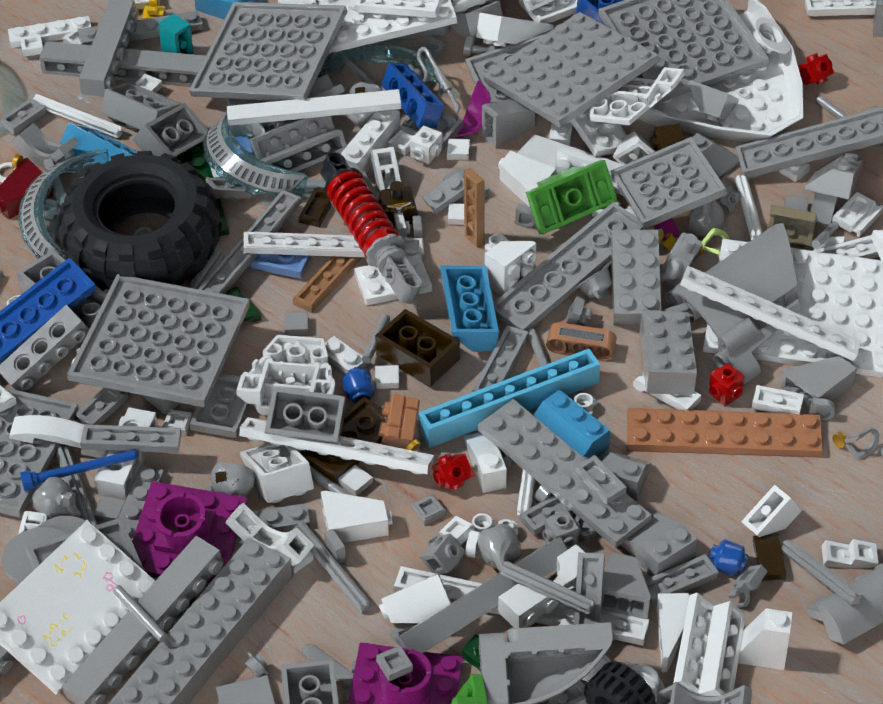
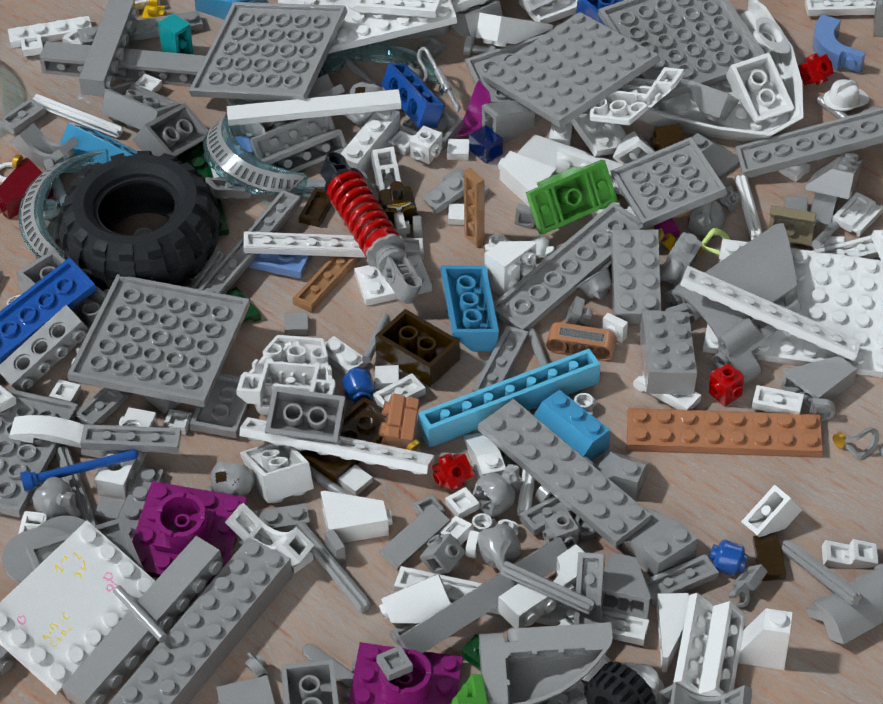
(66, 391): none -> white tile
(407, 386): none -> white plate
(414, 537): none -> light grey tile
(462, 503): none -> white plate
(486, 144): none -> clear blue brick
(497, 491): none -> light grey piece
(543, 249): none -> white piece
(600, 480): light grey plate -> none
(616, 325): none -> white plate
(759, 88): none -> white slope
(825, 42): none -> medium blue arch
(845, 96): none -> white piece

